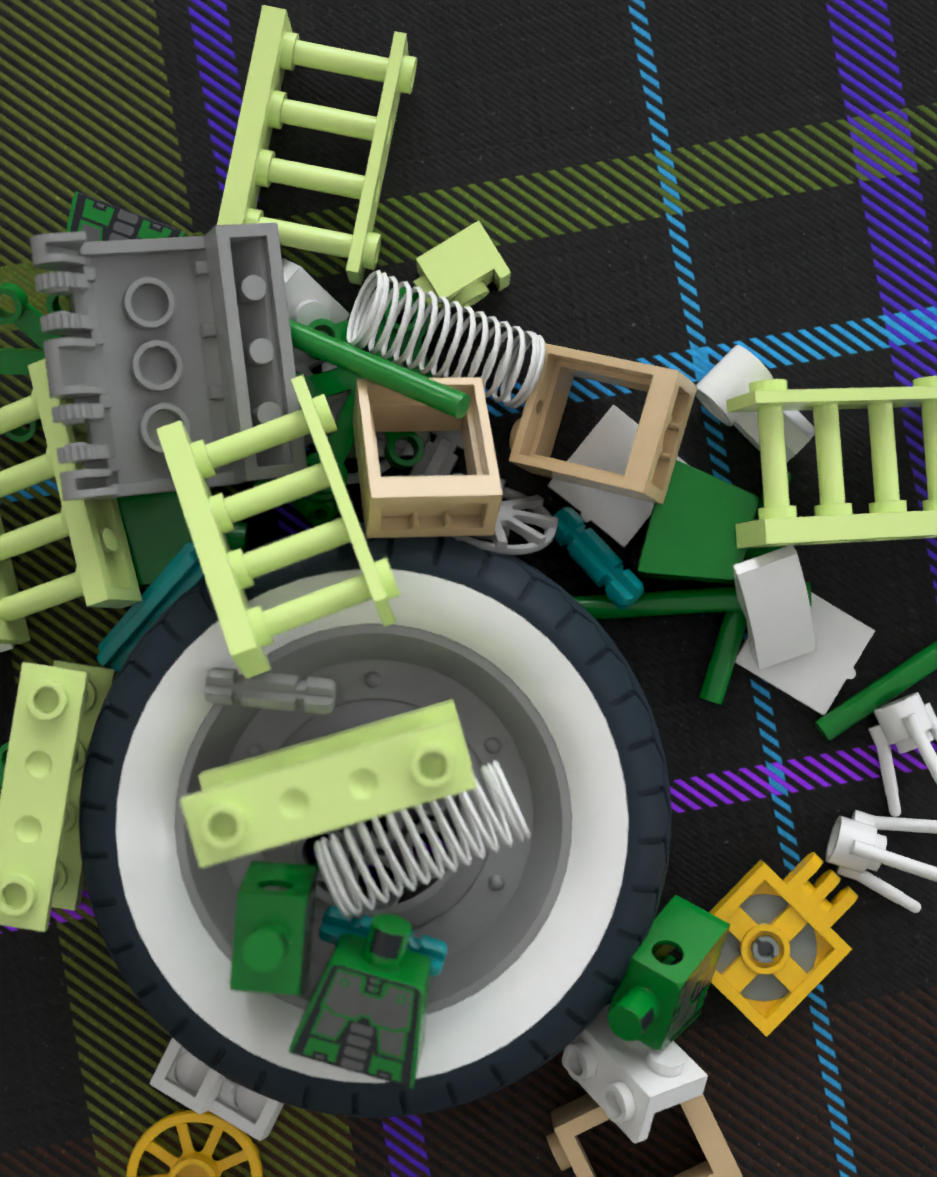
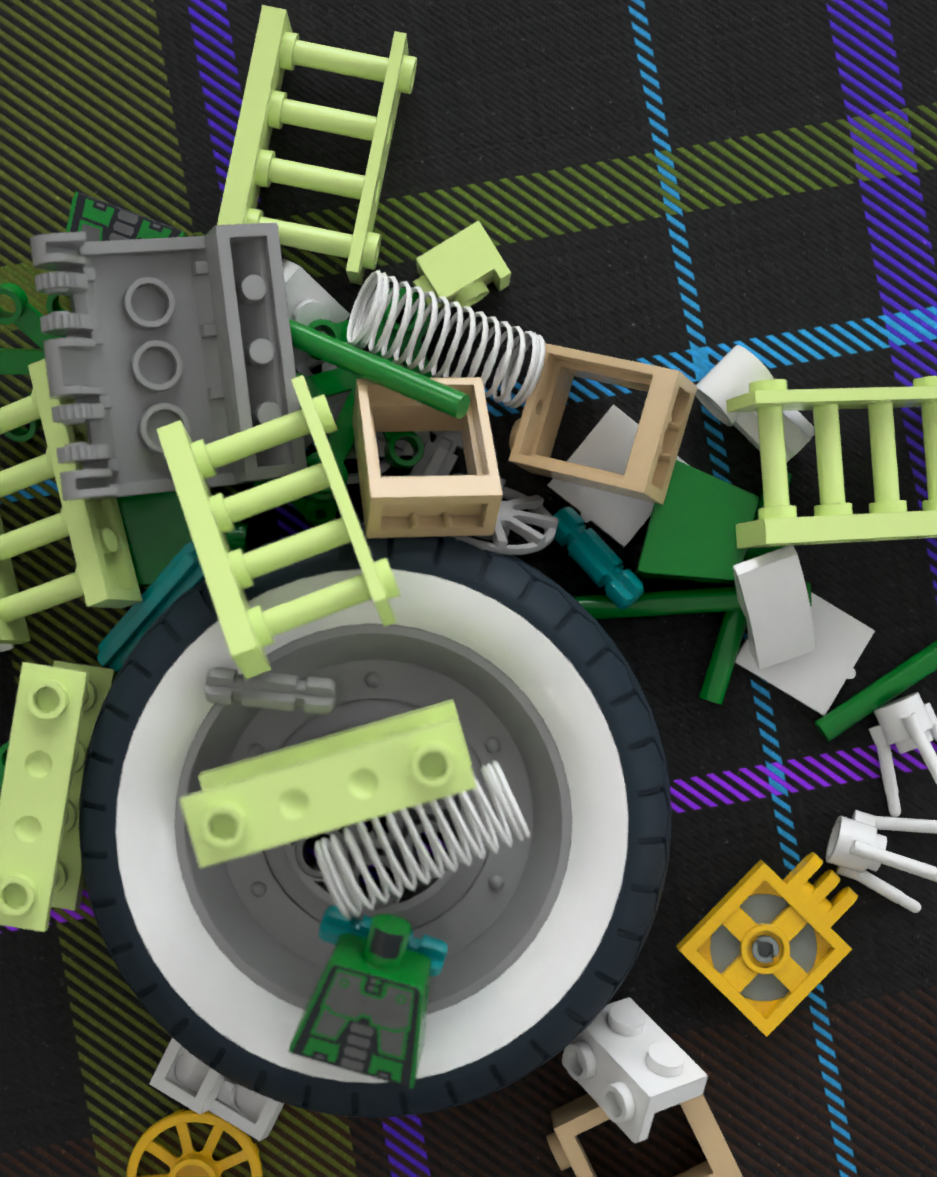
(274, 929): green torso -> none
(662, 998): green torso -> none

